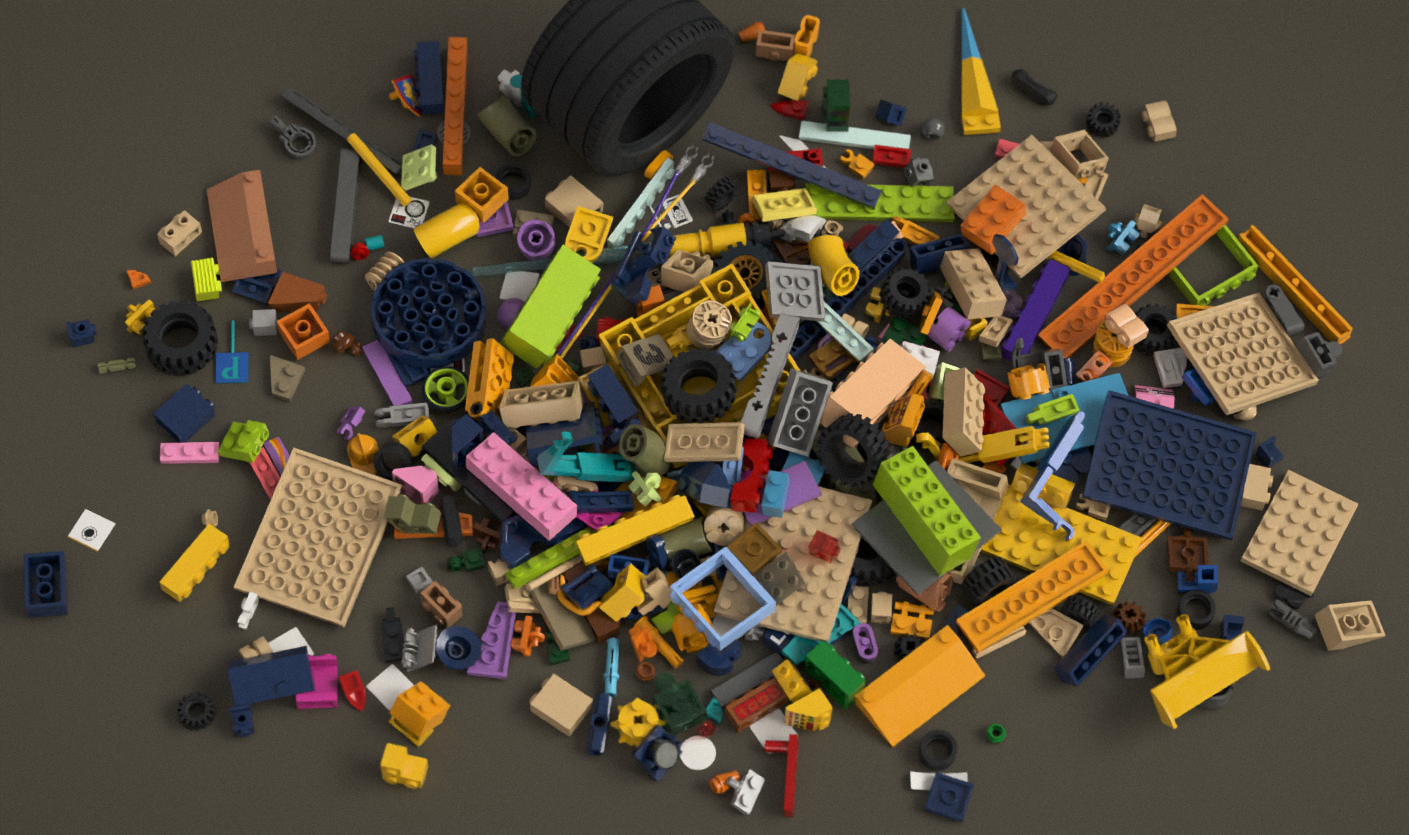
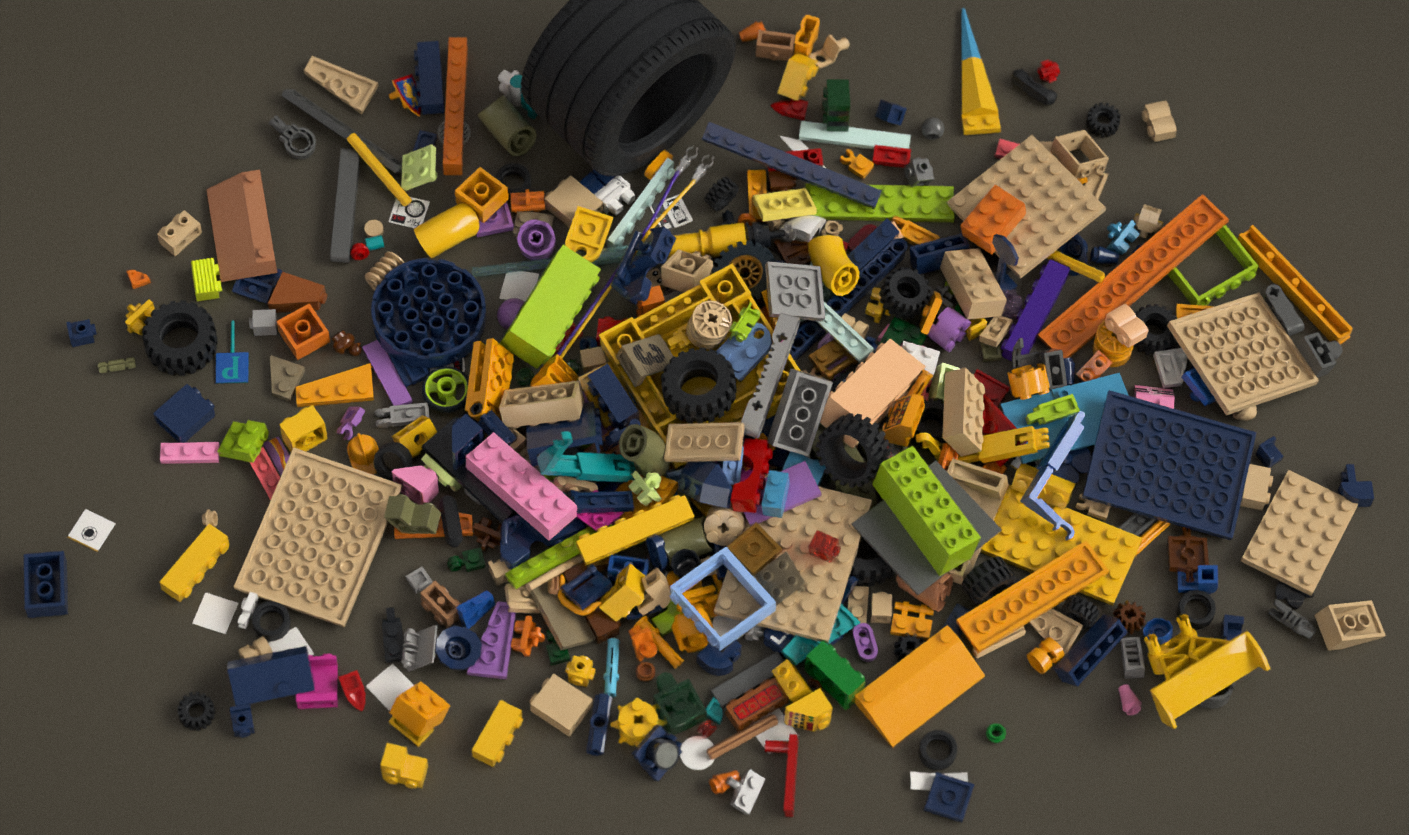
(215, 613): none -> white sticker
(266, 607): none -> black tyre
(303, 430): none -> yellow brick
(344, 84): none -> tan wing
(344, 387): none -> light orange wing
(373, 228): none -> tan tile
(475, 609): none -> blue wing
(497, 734): none -> yellow brick
(527, 201): none -> orange hips
(580, 671): none -> yellow brick
(609, 190): none -> white hips
(742, 736): none -> medium nougat axle
(830, 51): none -> tan bracket
(1047, 653): none -> light orange wheel
(1048, 71): none -> red gear
(1103, 256): none -> dark blue cone
(1129, 700): none -> bright pink cone
(1356, 492): none -> dark blue brick

